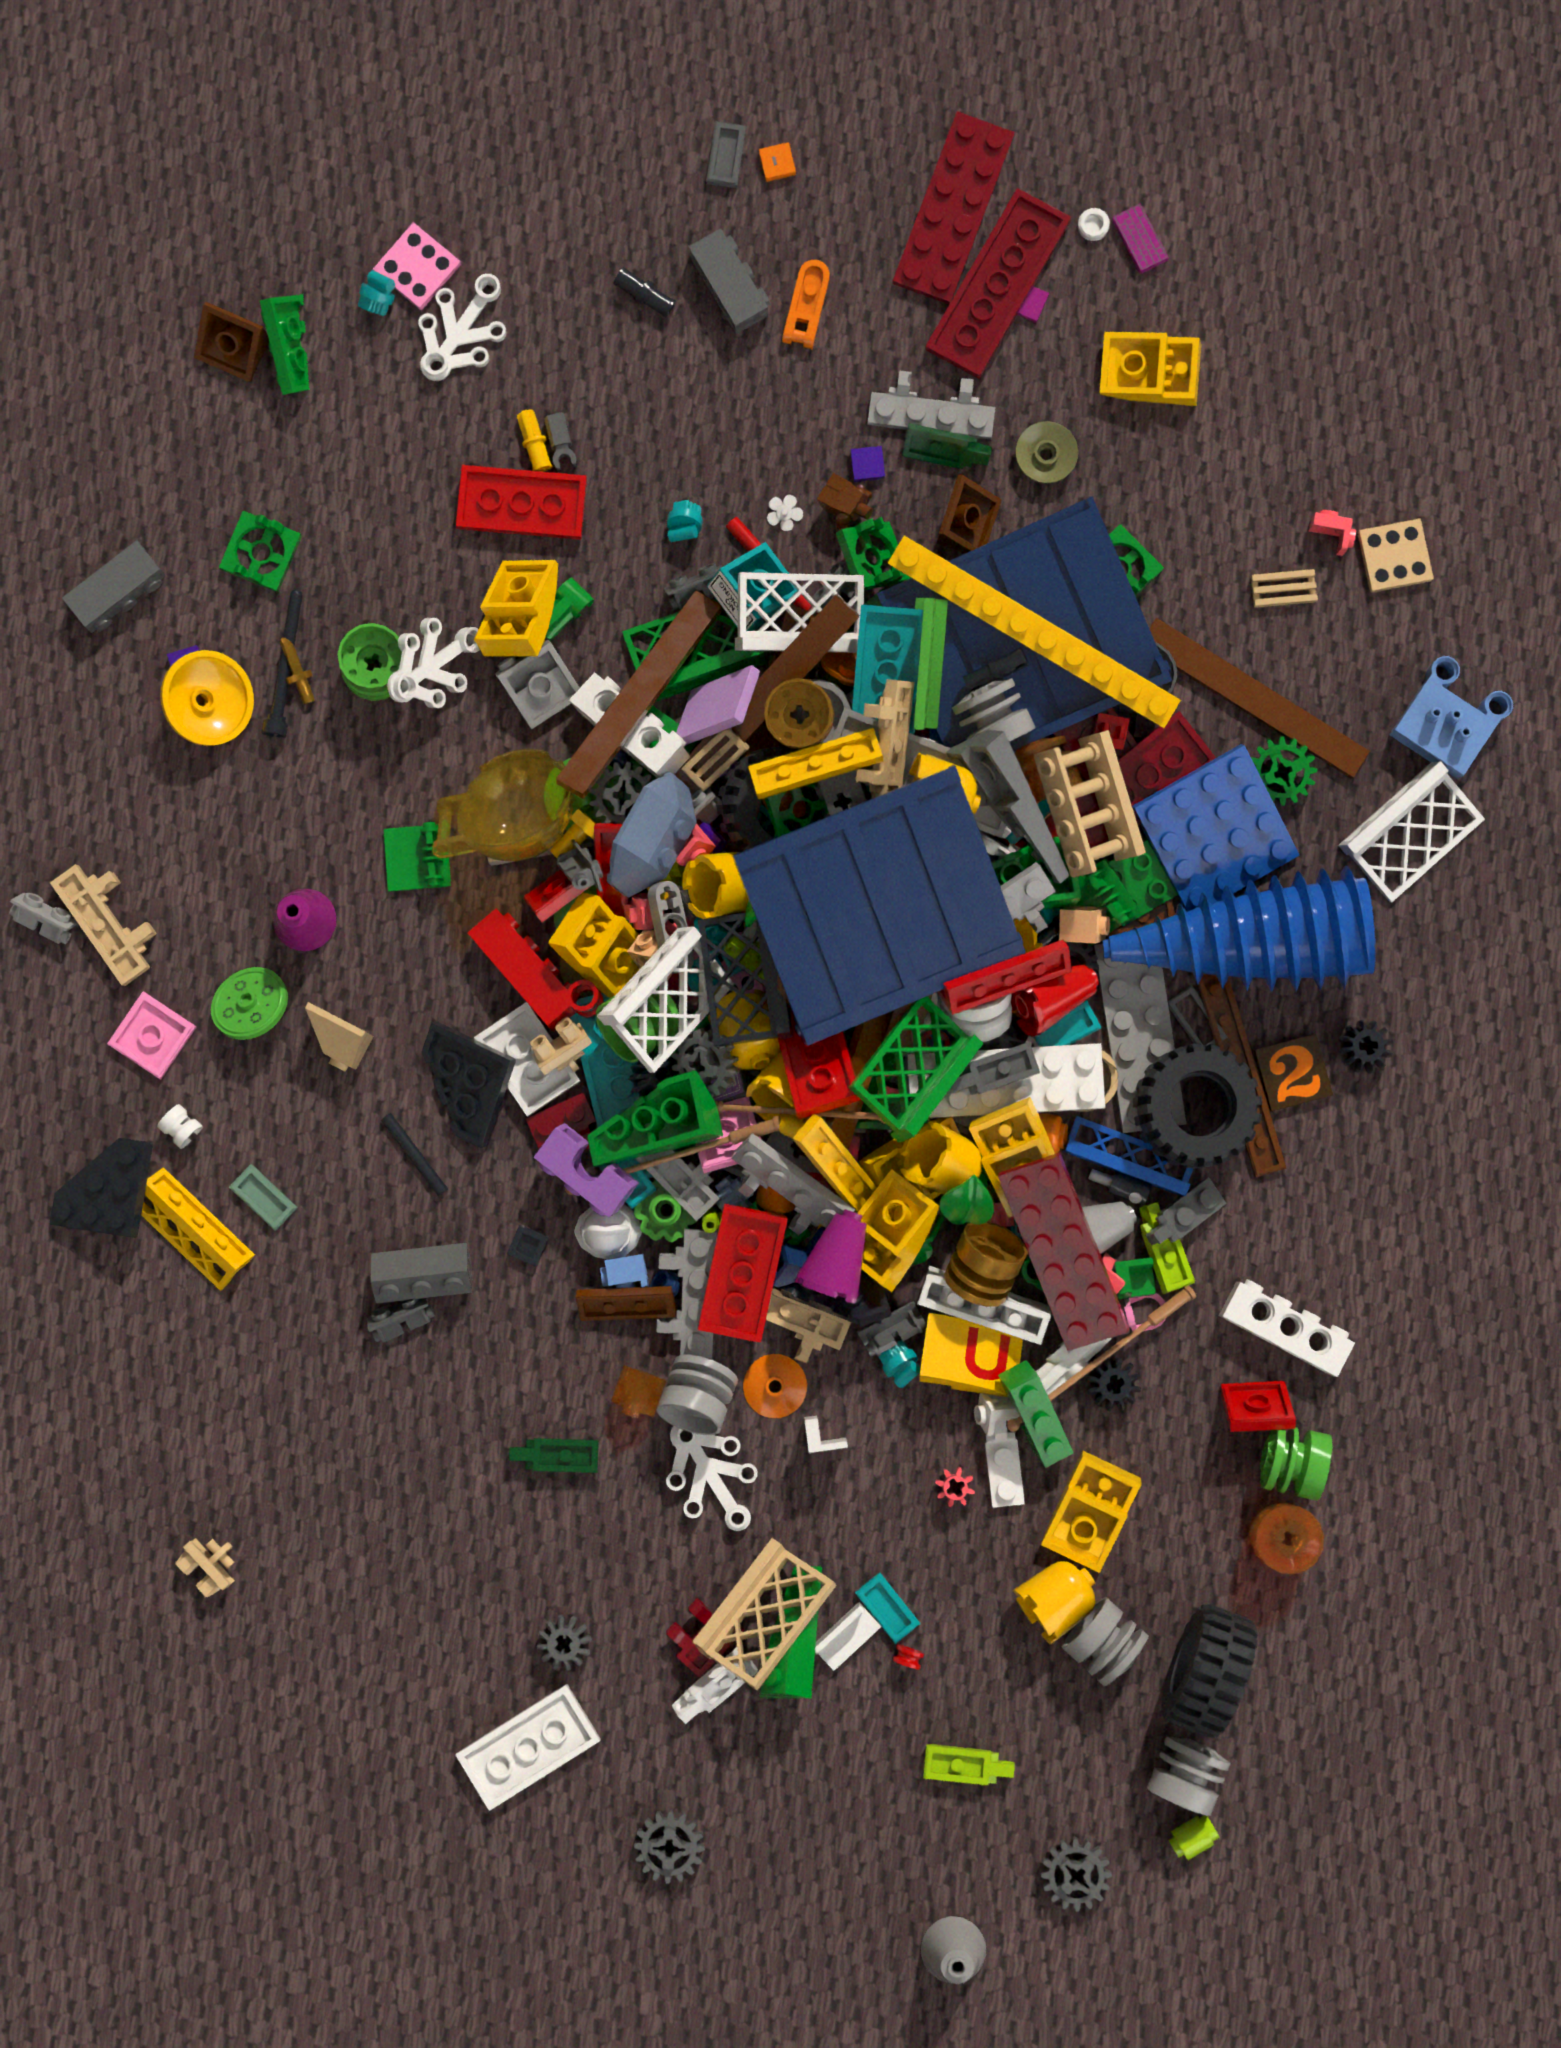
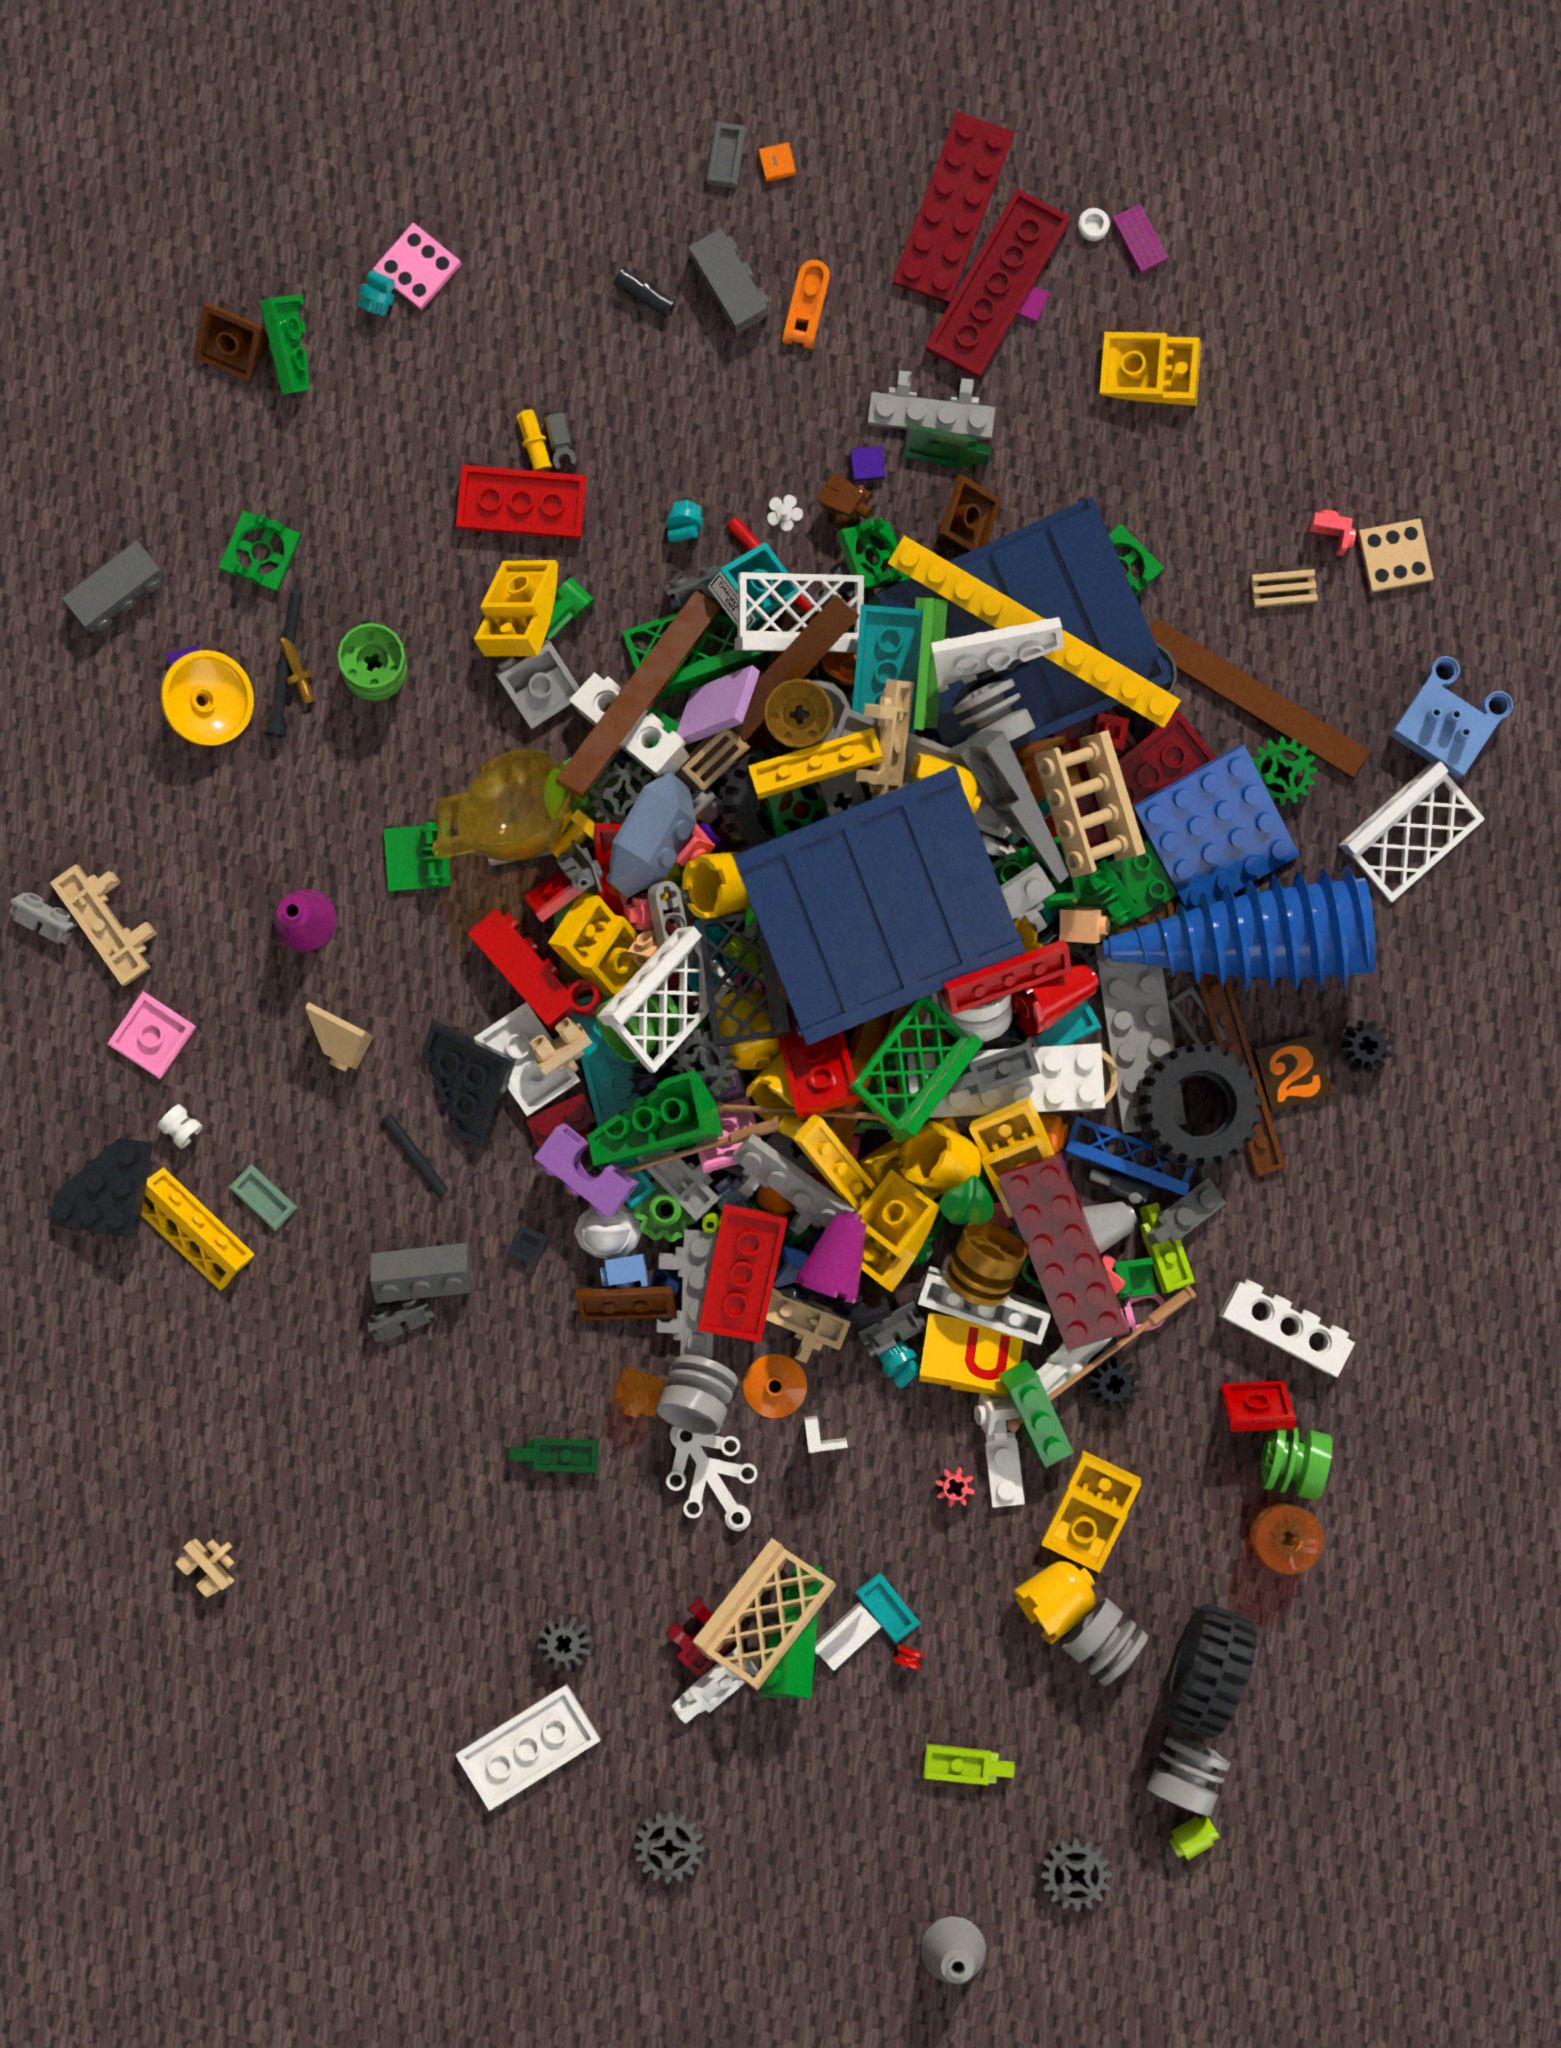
(249, 1003): bright green shield -> none
(429, 664): white plant -> none
(458, 332): white plant -> none
(996, 649): none -> white wing
(1049, 437): olive dish -> none

